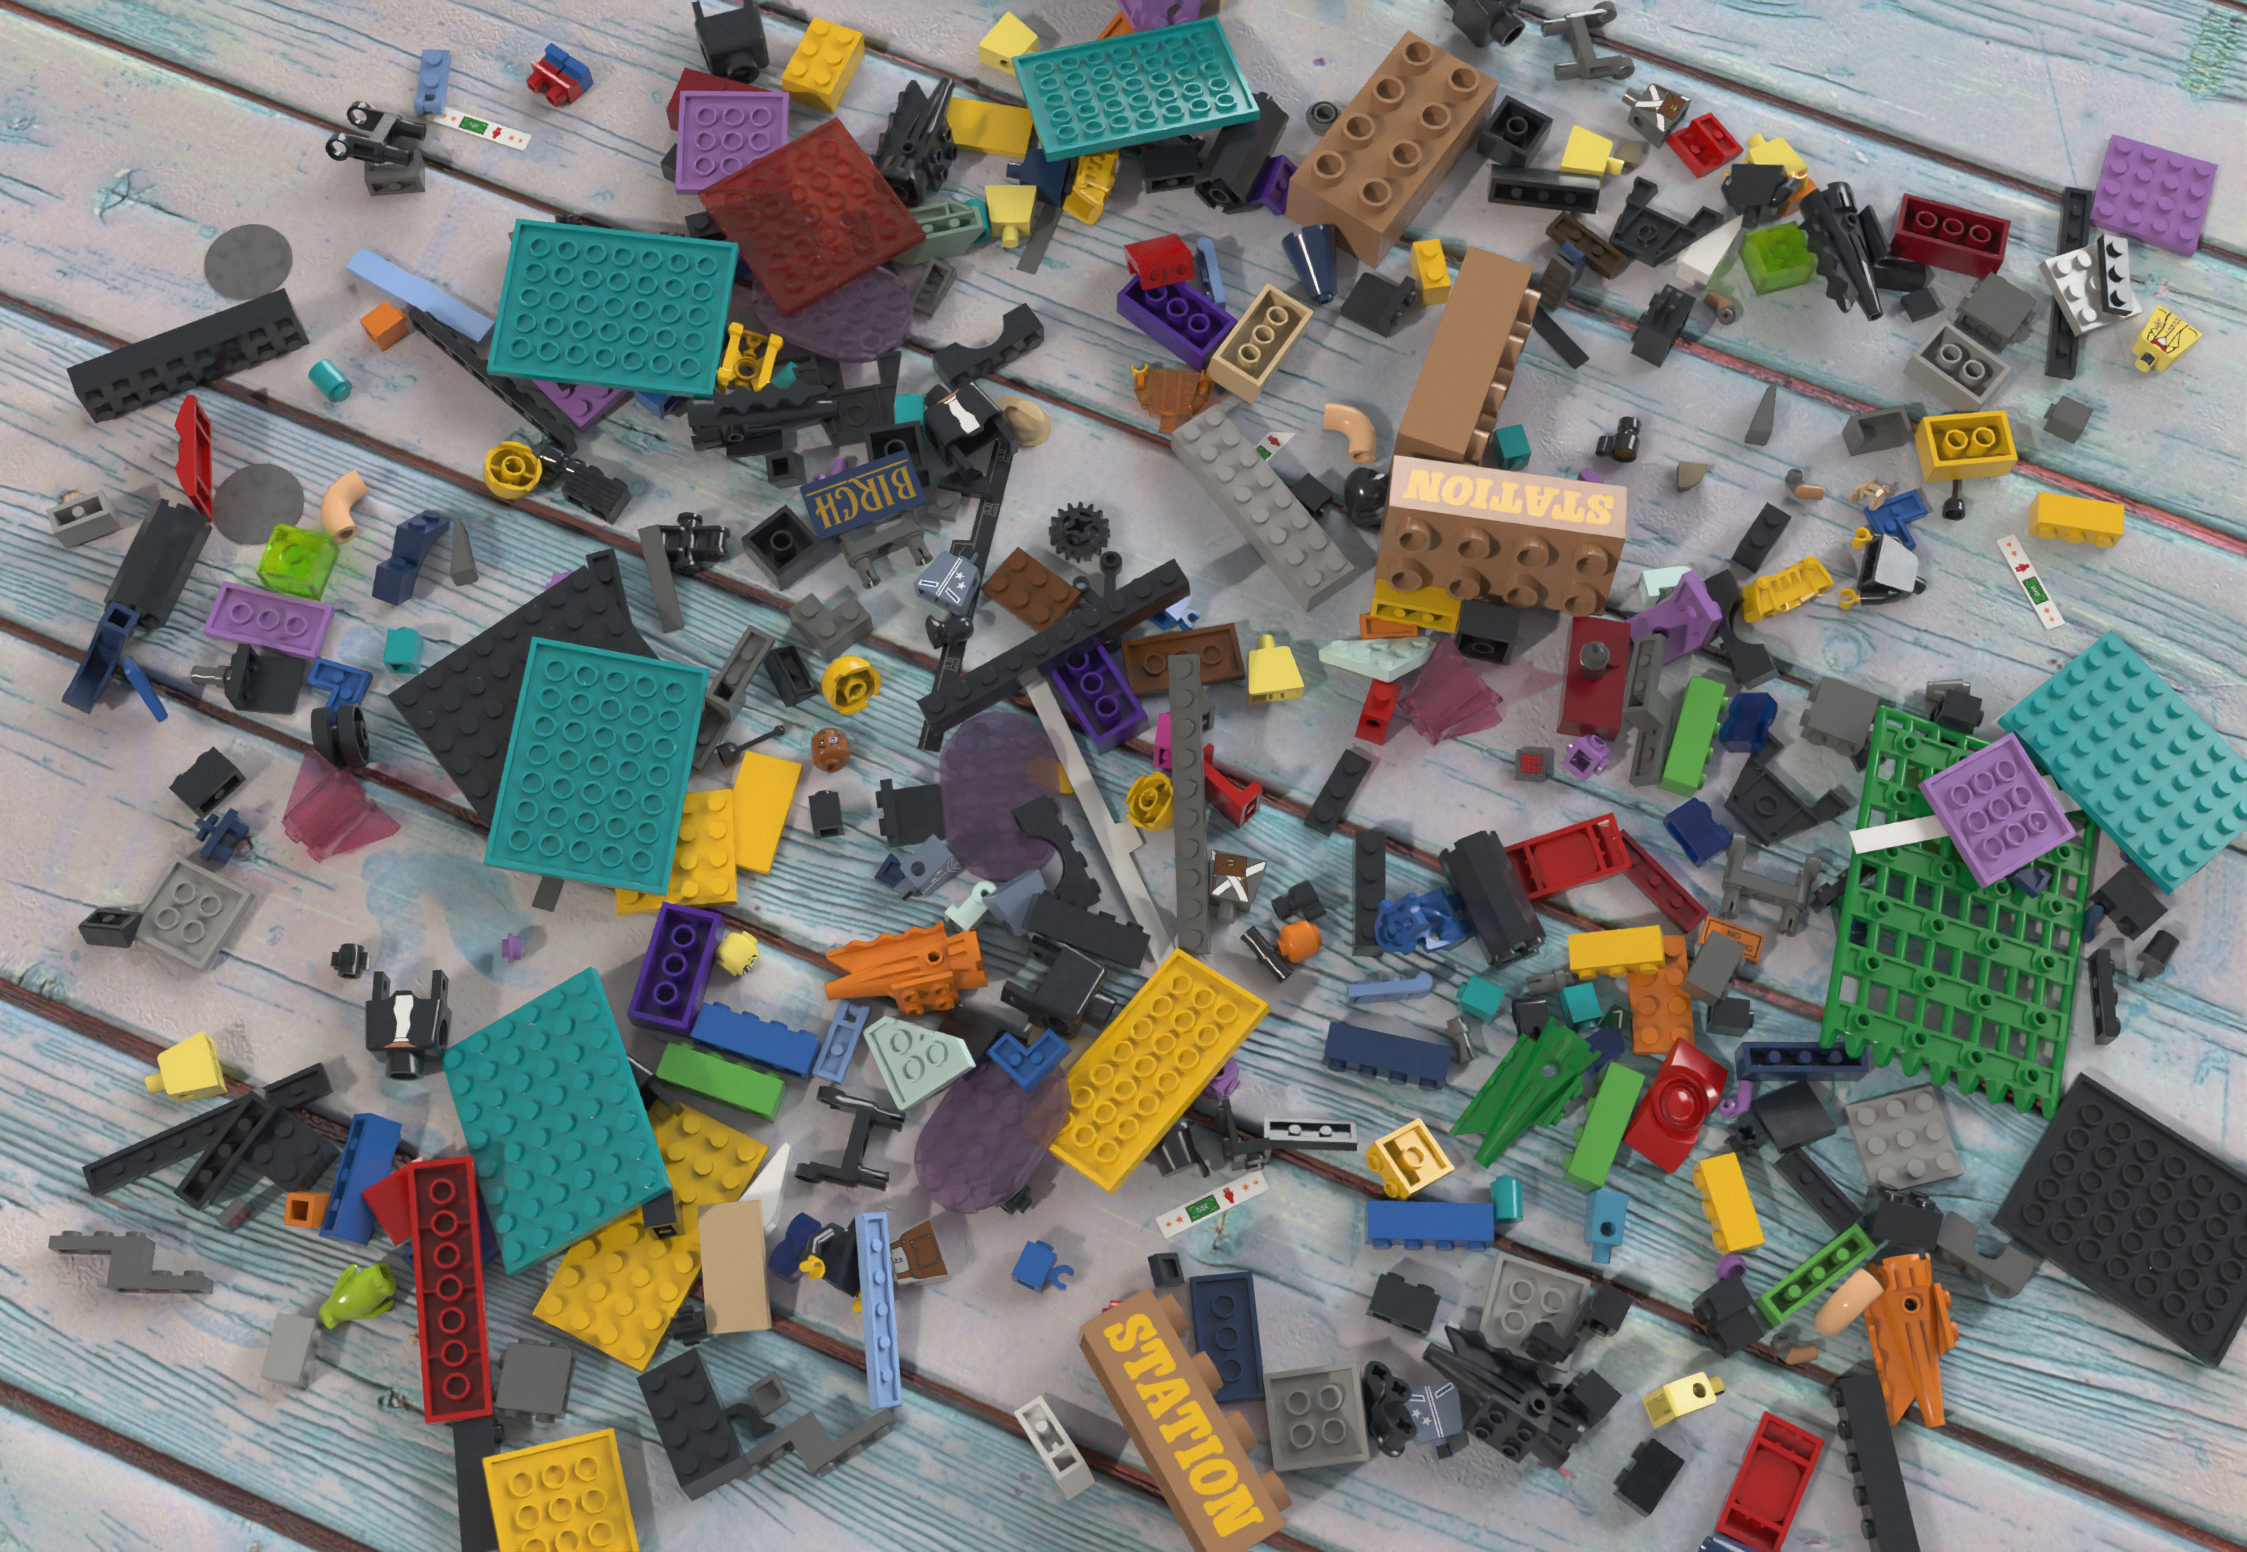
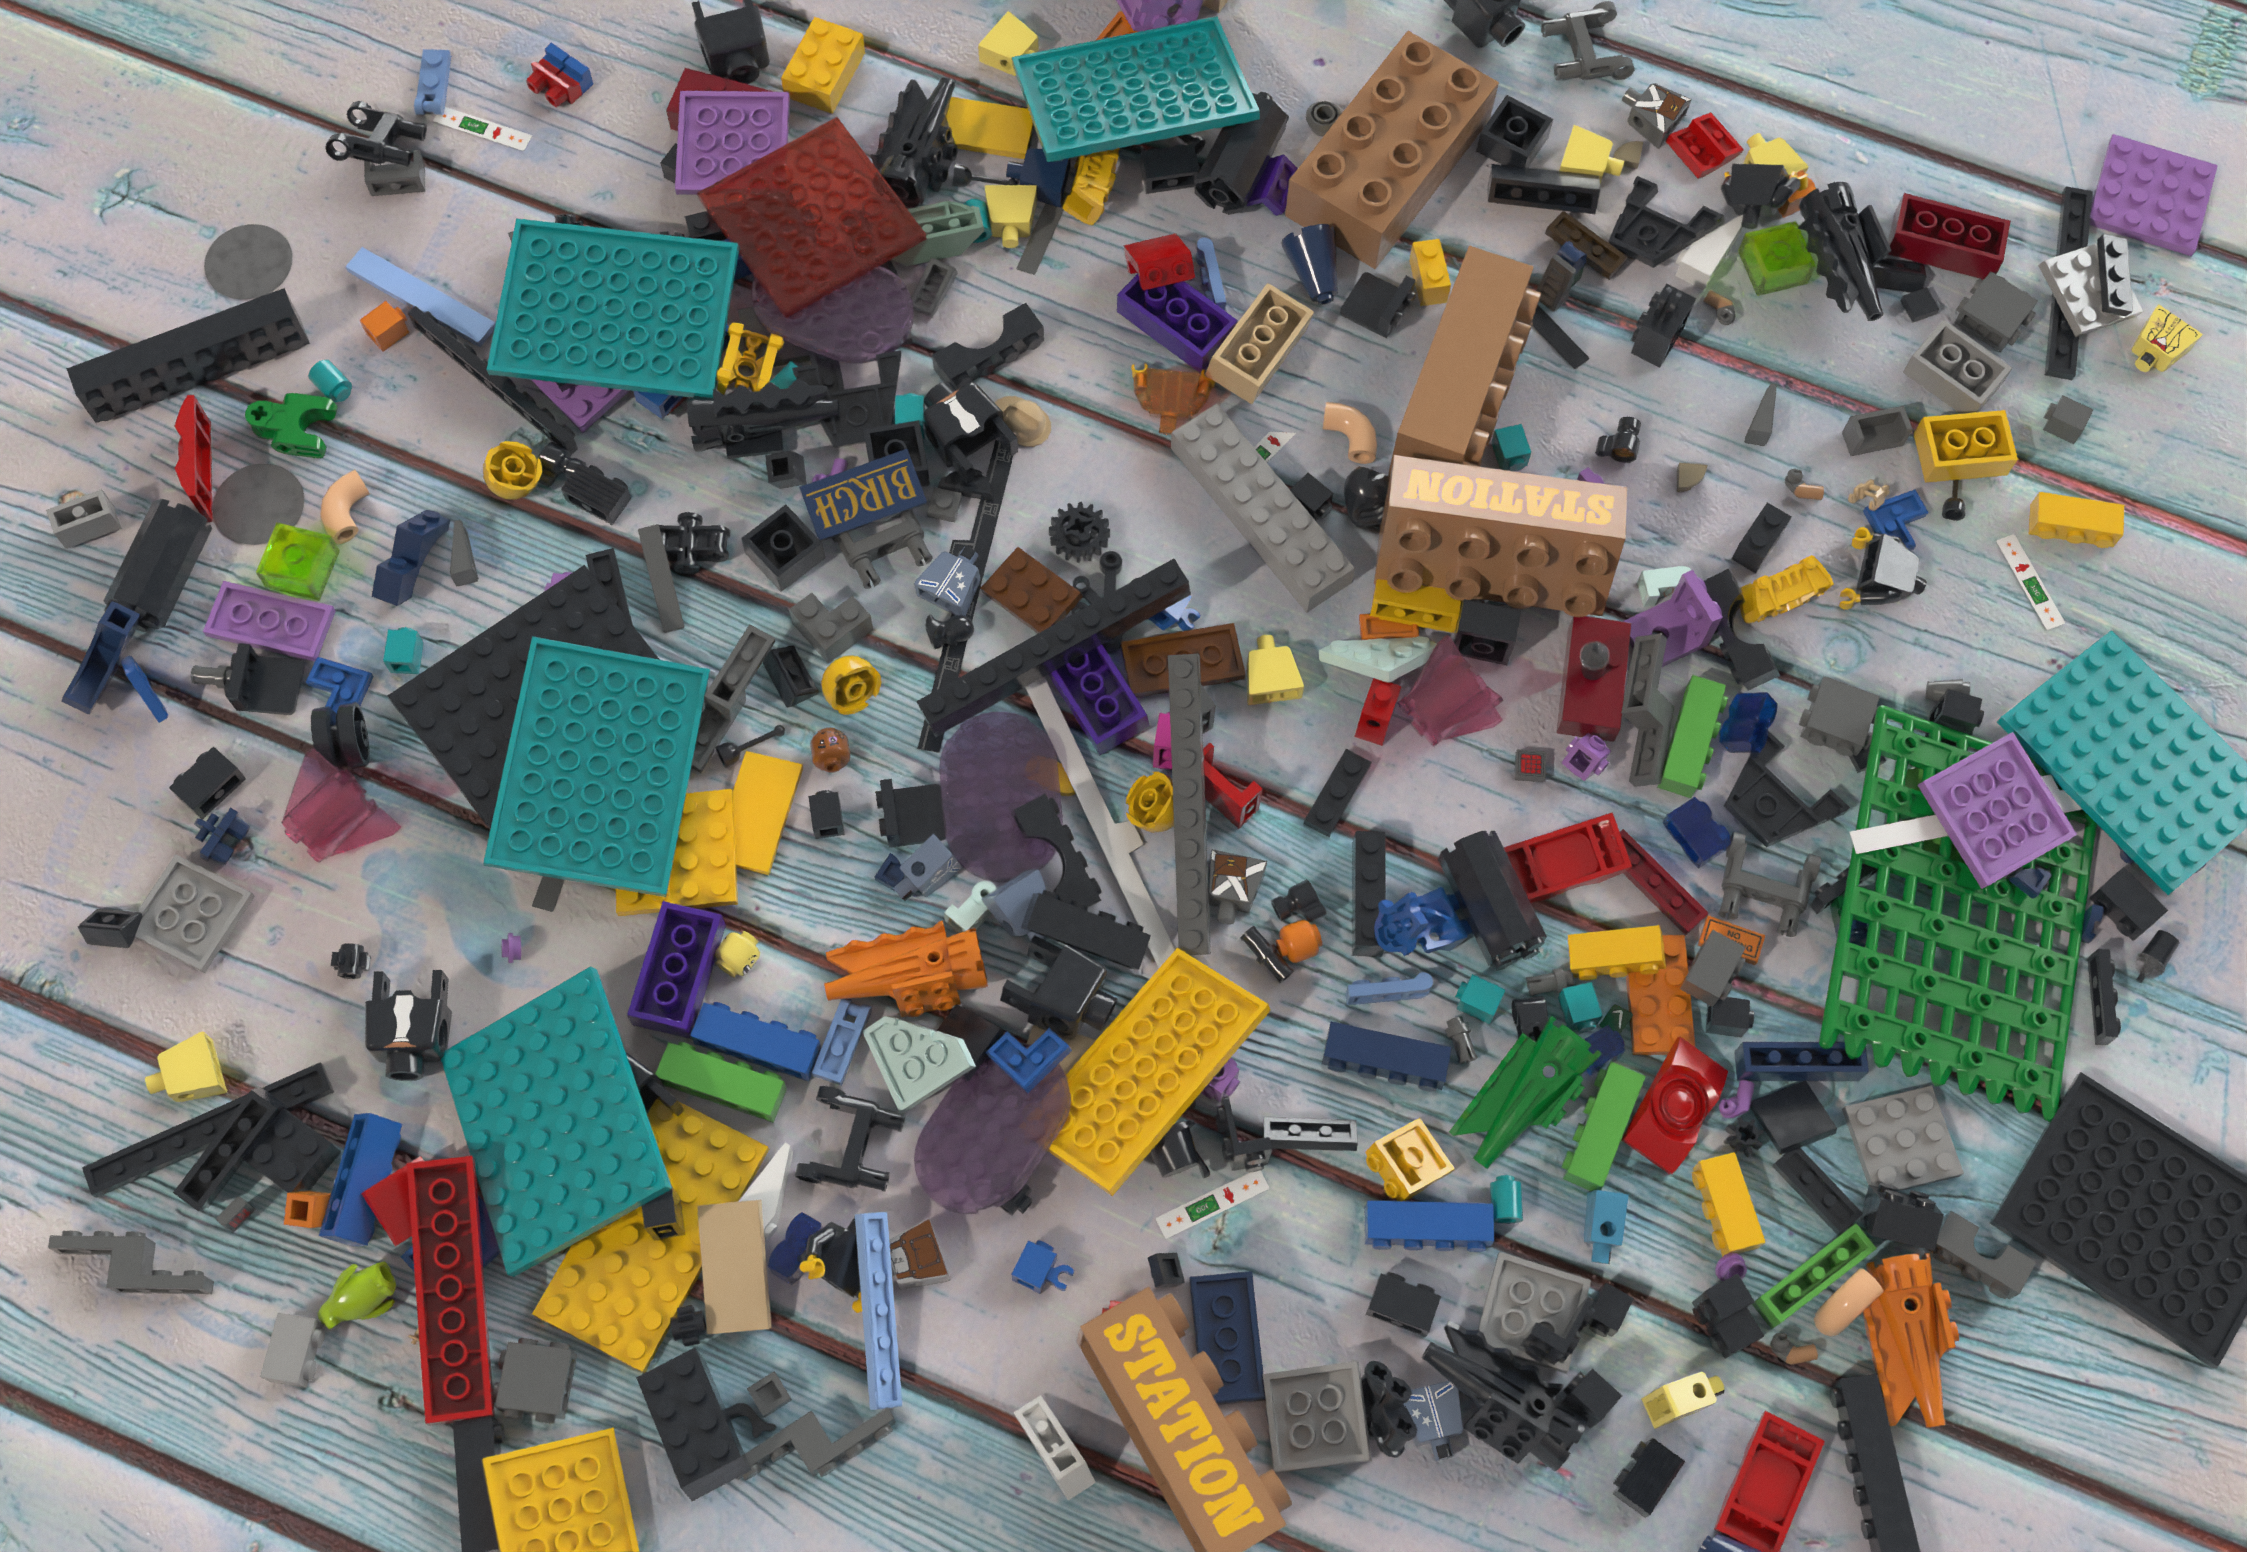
(288, 422): none -> green piece
(962, 177): none -> black hinge

